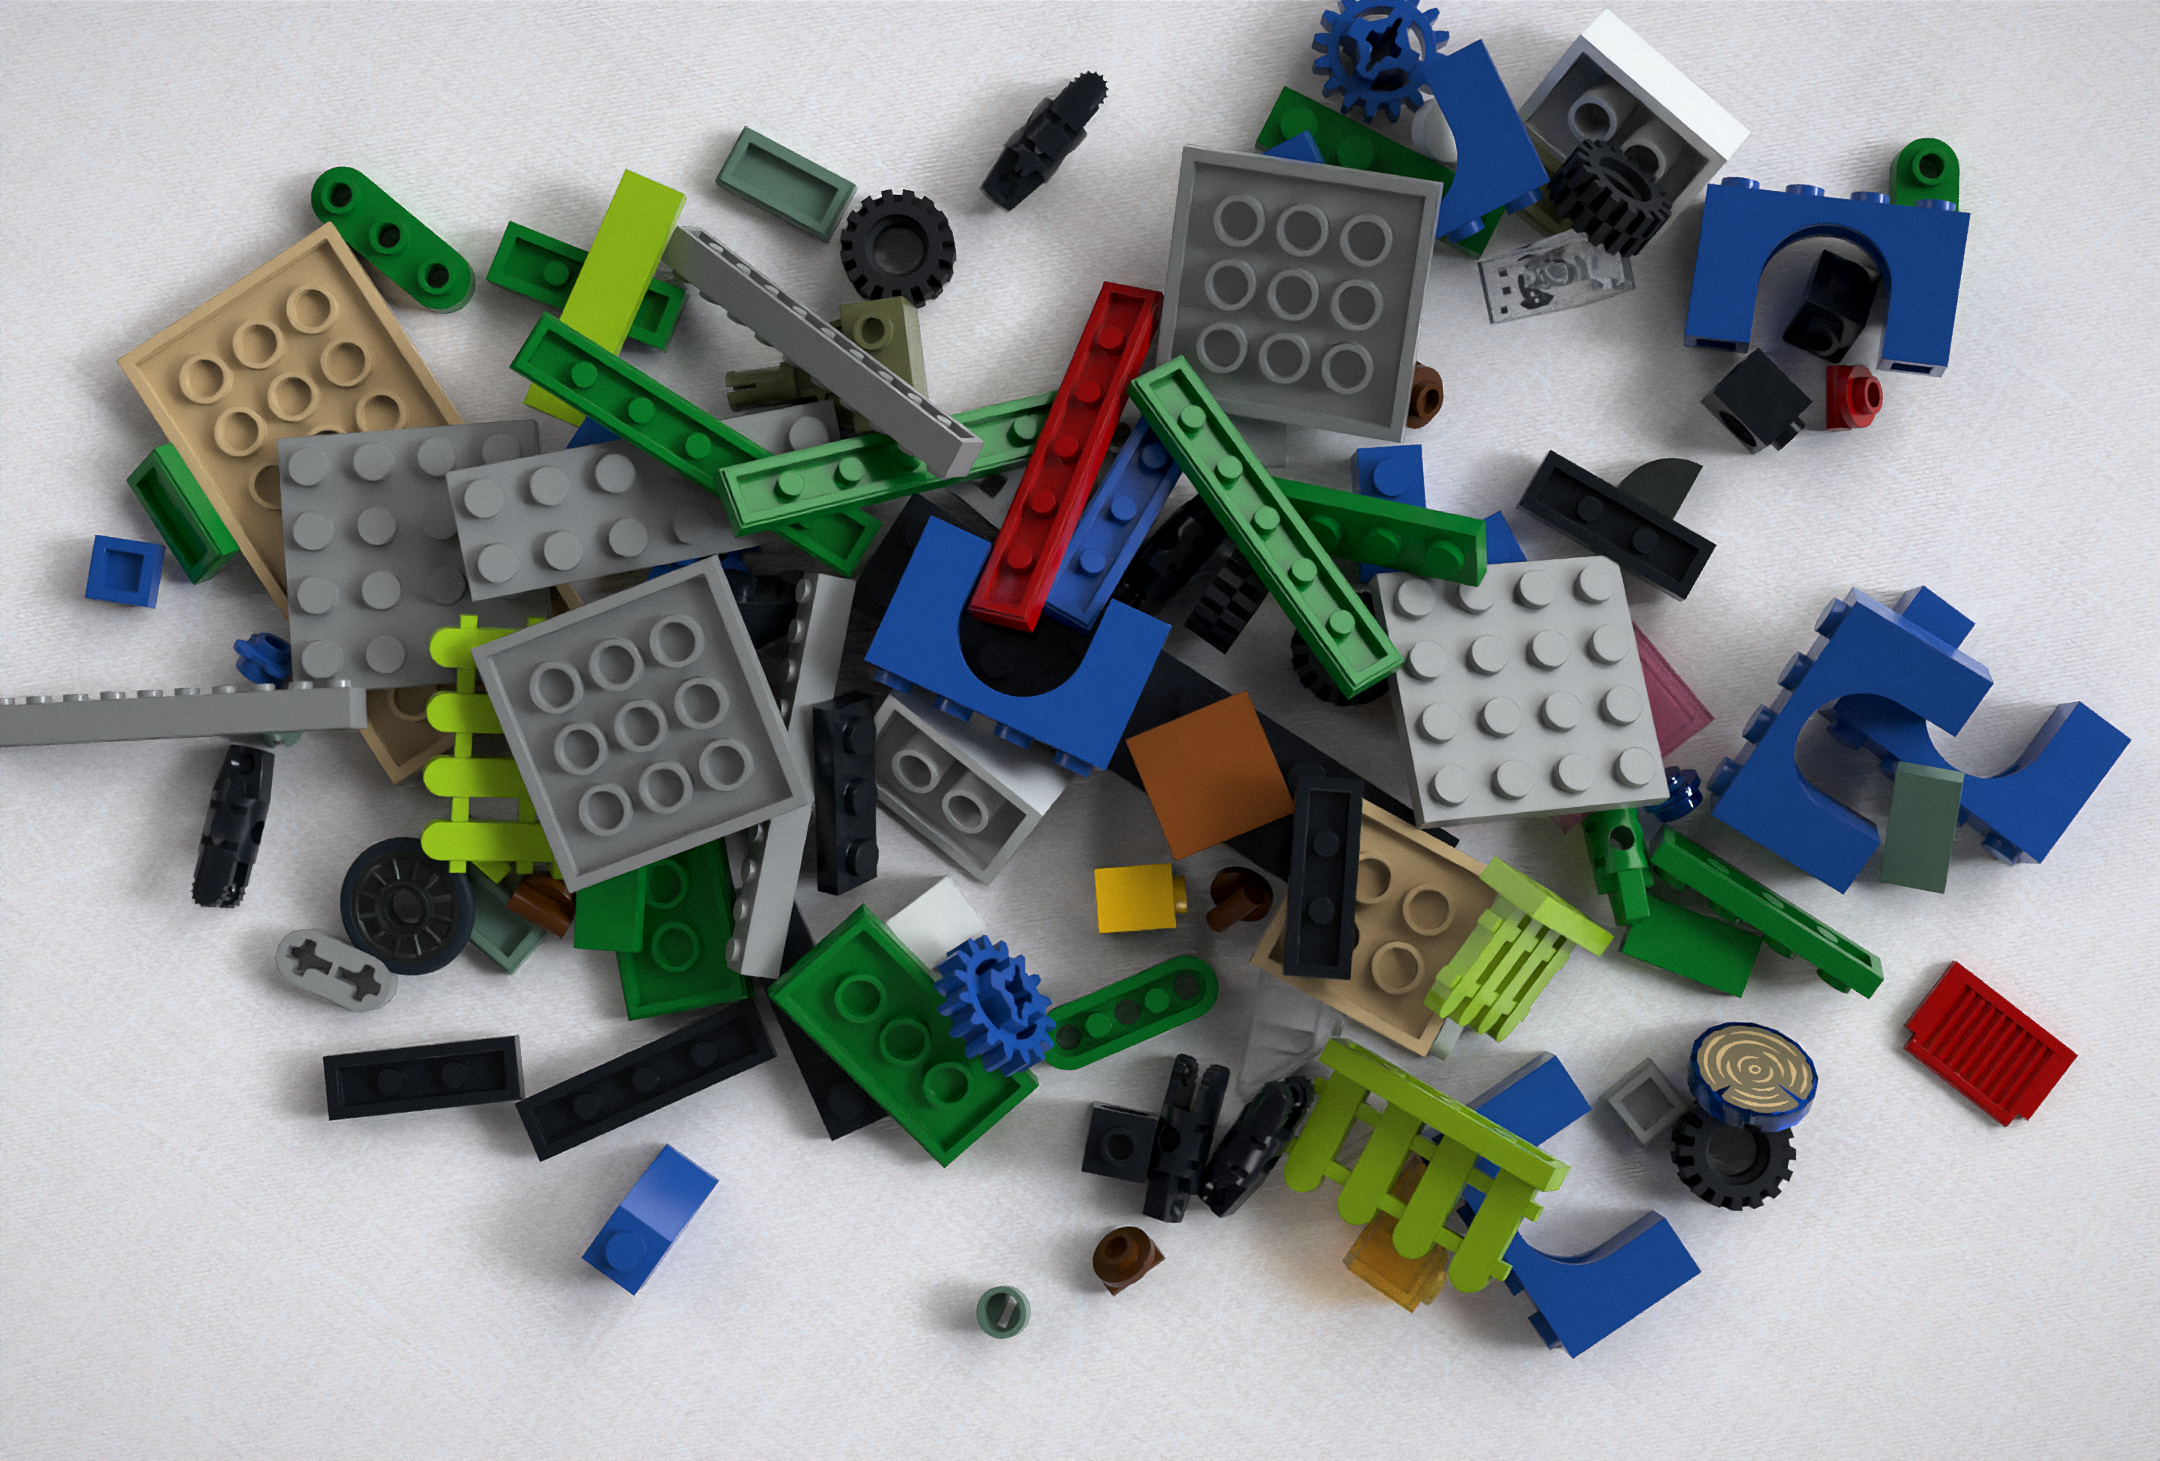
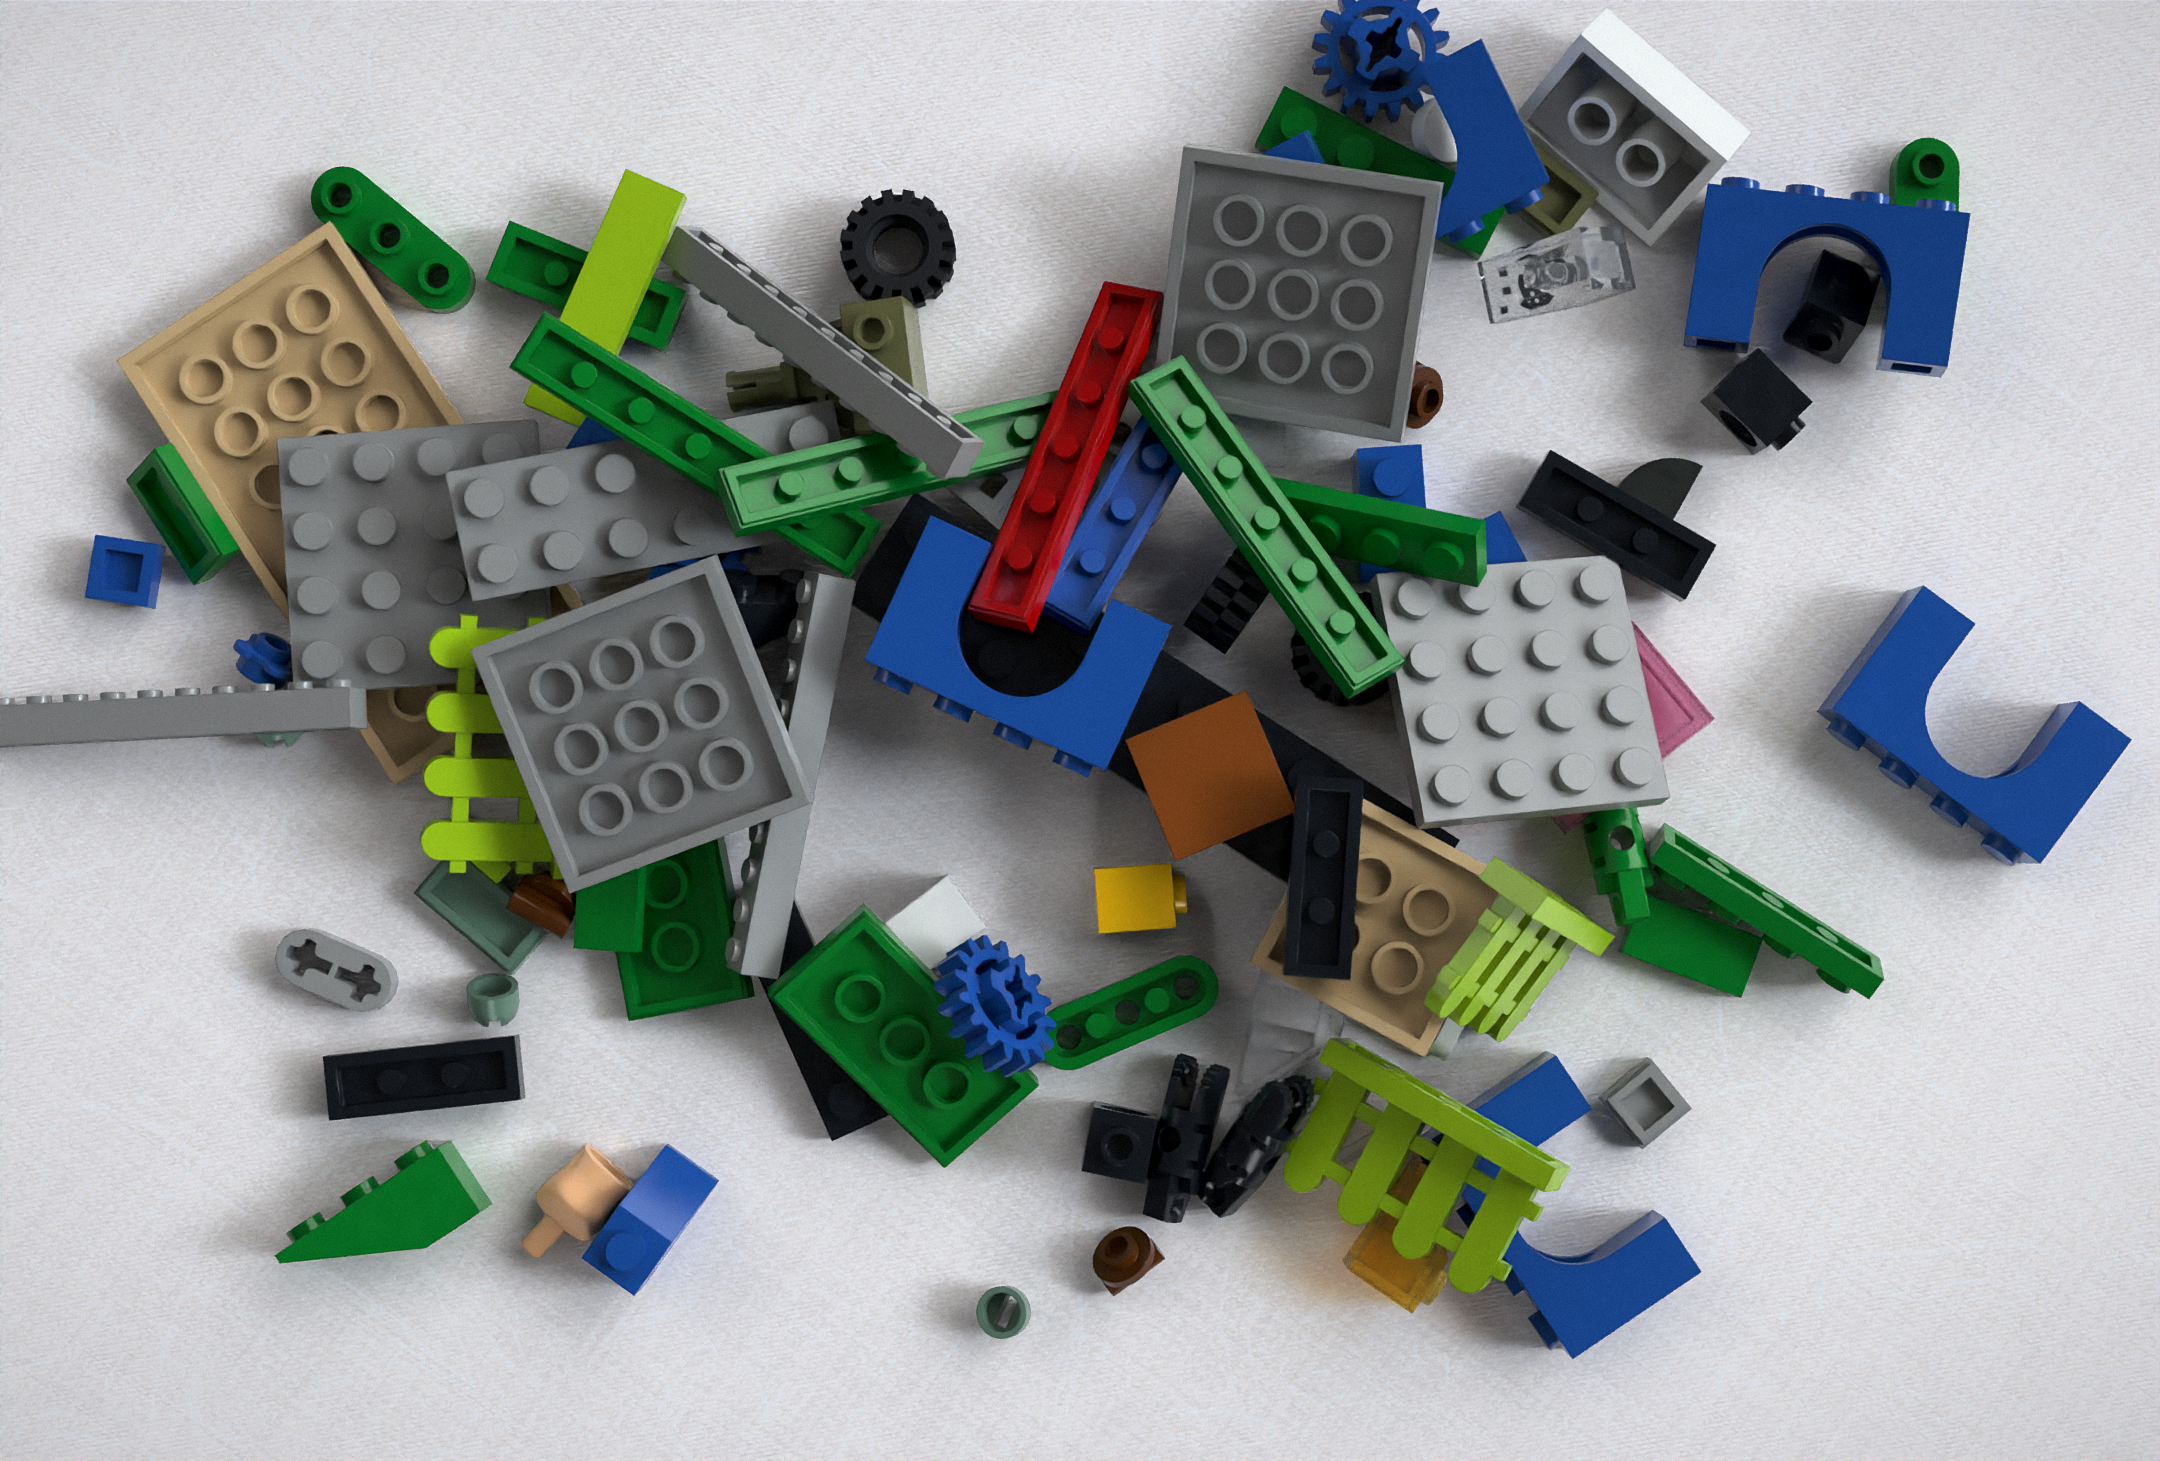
(233, 827): black hinge -> none
(376, 928): pearl dark grey wheel -> none
(406, 1212): none -> green slope
(493, 998): none -> sand green hinge
(577, 1199): none -> light nougat piece
(646, 1079): black plate -> none
(786, 184): sand green tile -> none
(845, 792): black plate -> none
(961, 781): white slope -> none
(1043, 142): black hinge -> none
(1170, 557): black hinge -> none
(1238, 896): reddish brown plate -> none
(1609, 198): black tyre -> none
(1683, 792): clear blue plate -> none
(1726, 1190): black tyre -> none
(1751, 1076): tile -> none
(1851, 397): red plate -> none
(1857, 652): blue arch -> none
(1921, 827): sand green tile -> none
(1985, 1046): red window -> none

